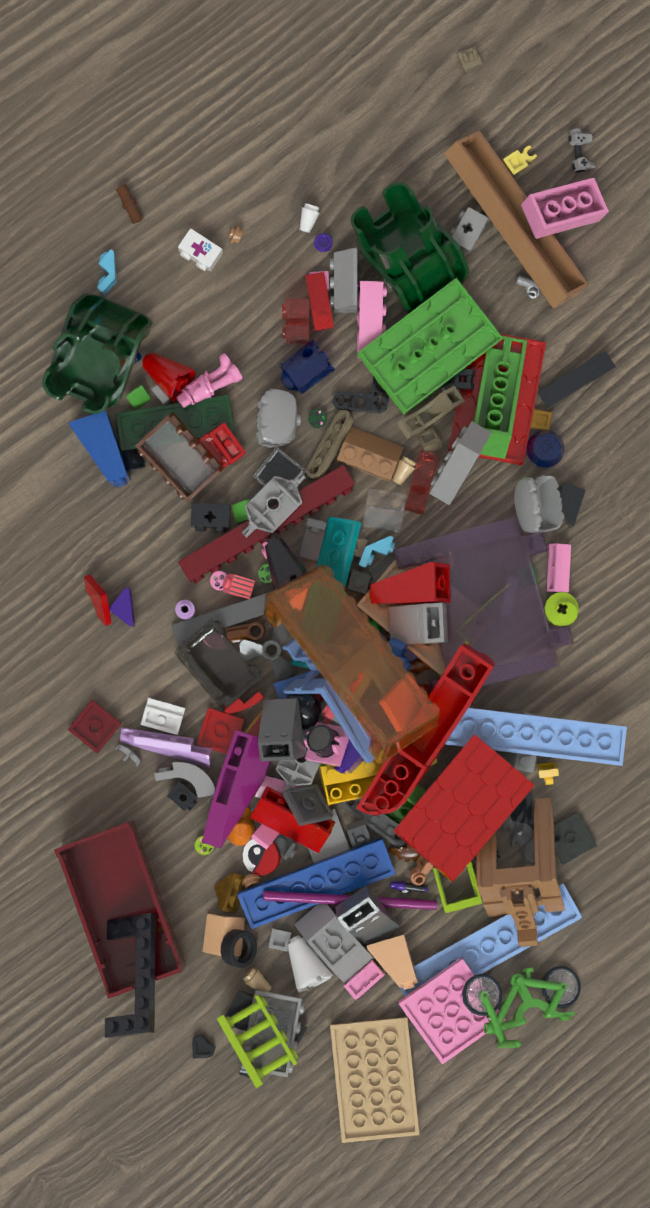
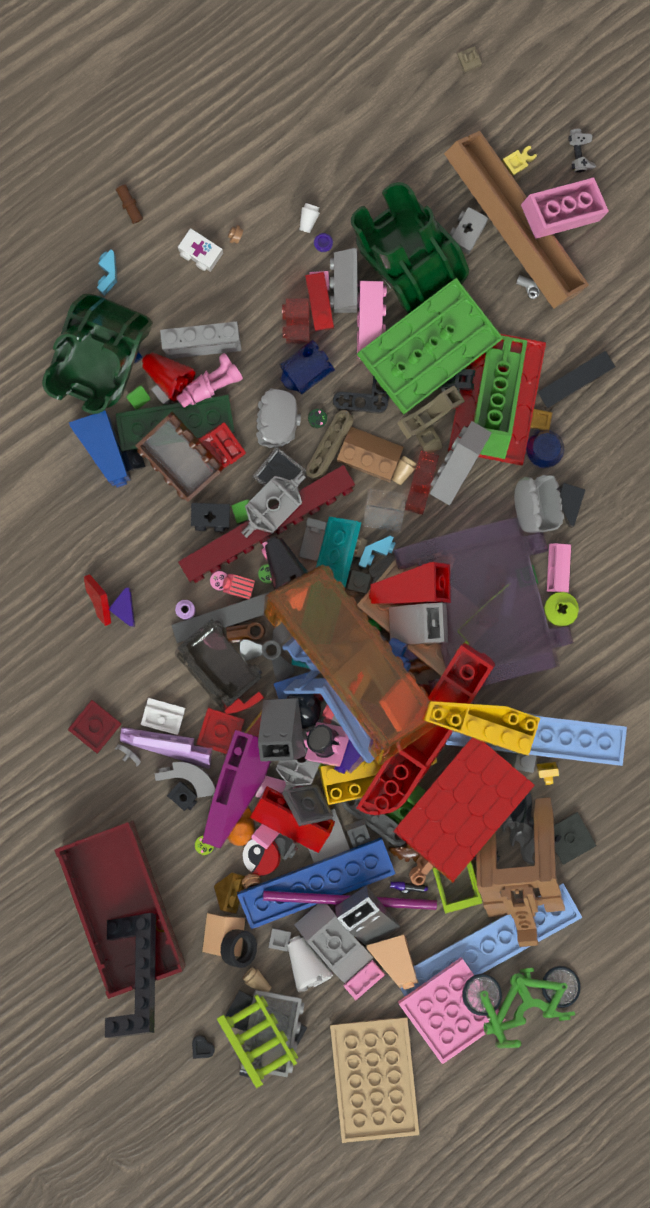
(201, 340): none -> light grey window
(487, 723): none -> yellow wedge

